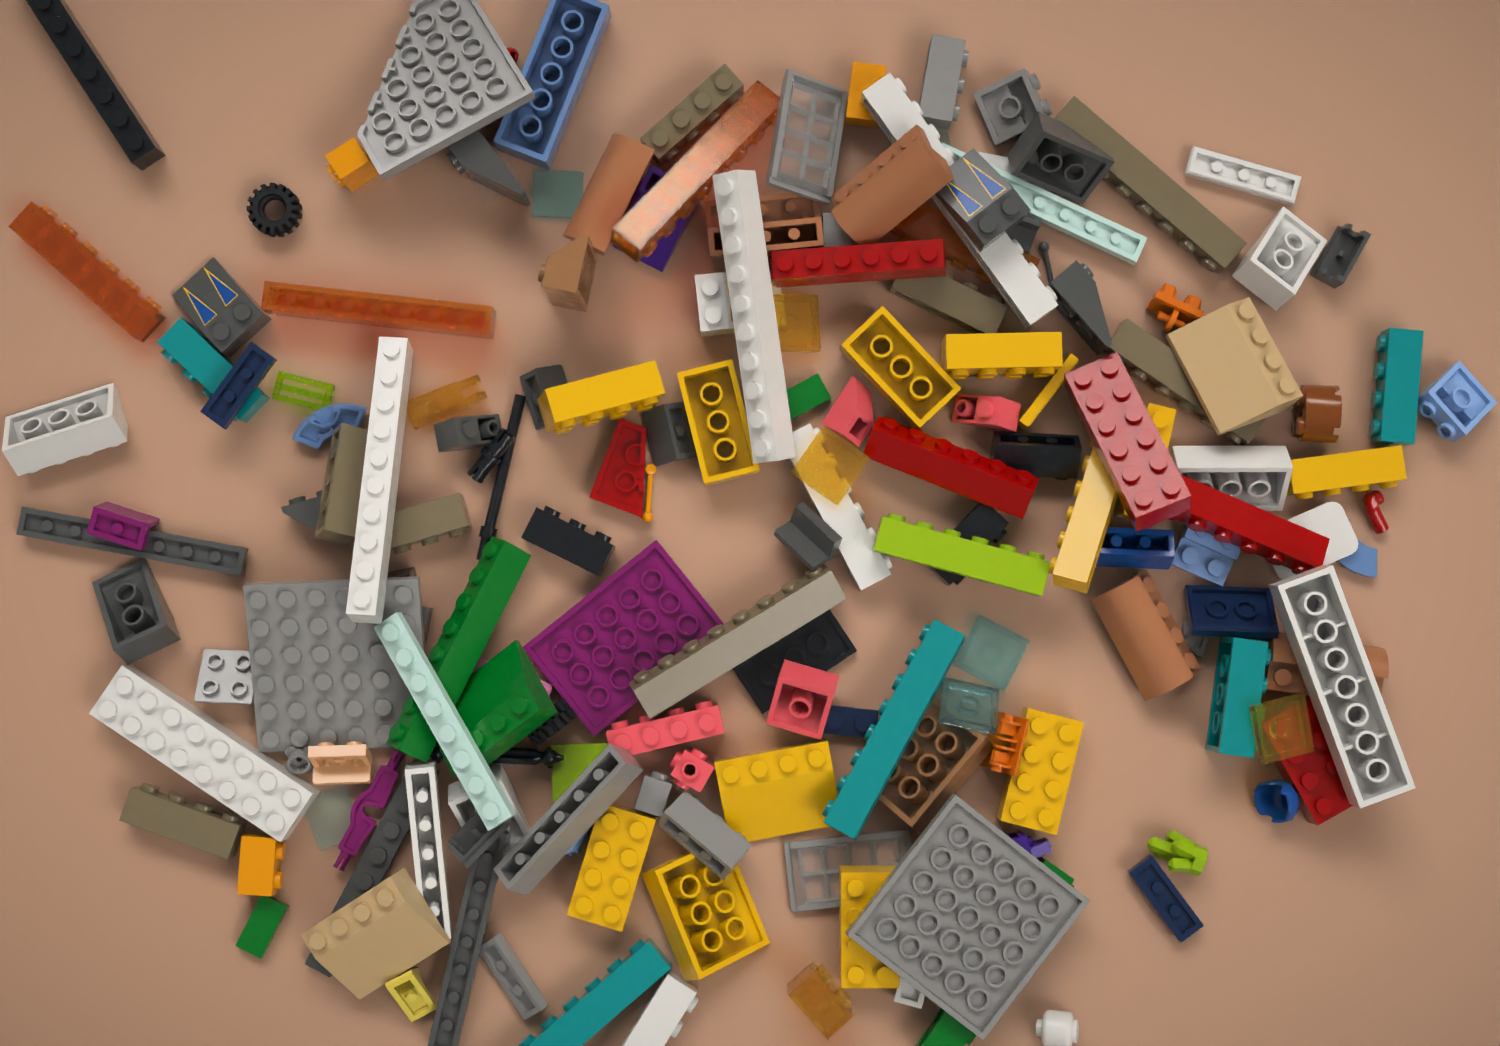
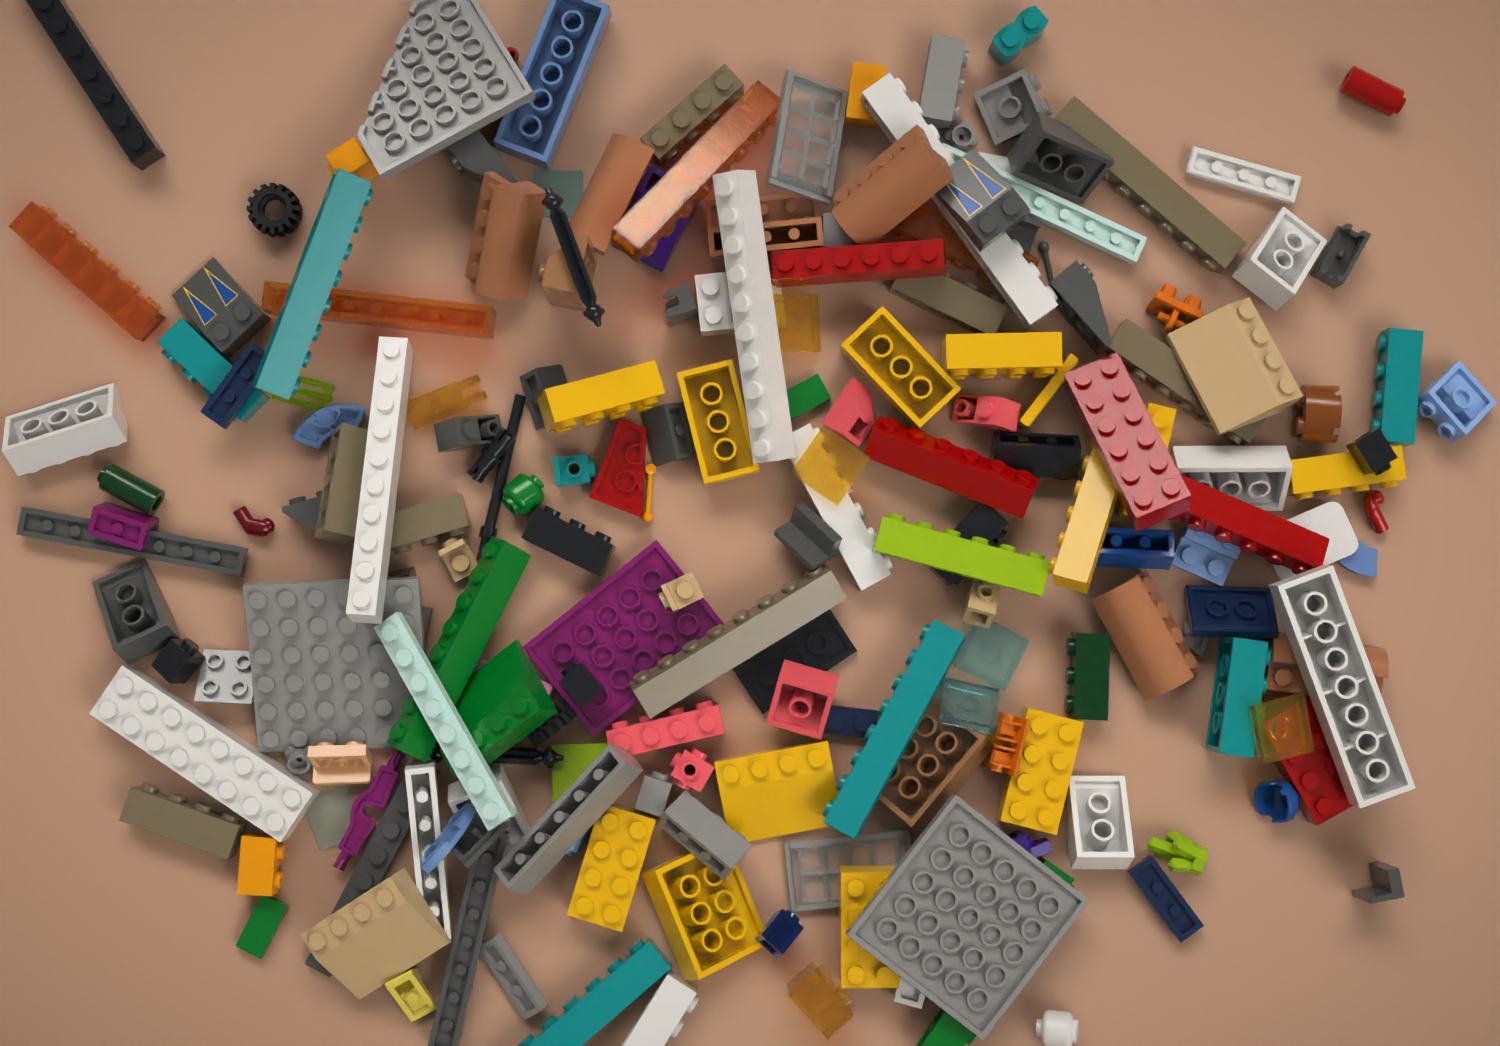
(130, 489): none -> dark green brick
(178, 660): none -> black brick
(253, 526): none -> dark red arm
(312, 284): none -> teal brick
(448, 838): none -> medium blue tile
(458, 558): none -> tan bracket
(505, 237): none -> nougat brick
(523, 494): none -> green head
(563, 476): none -> teal brick
(573, 256): none -> black wheel
(580, 683): none -> black brick
(681, 592): none -> tan bracket
(682, 307): none -> dark grey hinge
(779, 932): none -> clear blue brick
(966, 131): none -> light grey plate
(981, 603): none -> tan brick
(1018, 35): none -> teal brick
(1088, 676): none -> dark green brick
(1099, 823): none -> white slope
(1372, 91): none -> red brick
(1372, 452): none -> black brick
(1386, 884): none -> dark grey panel

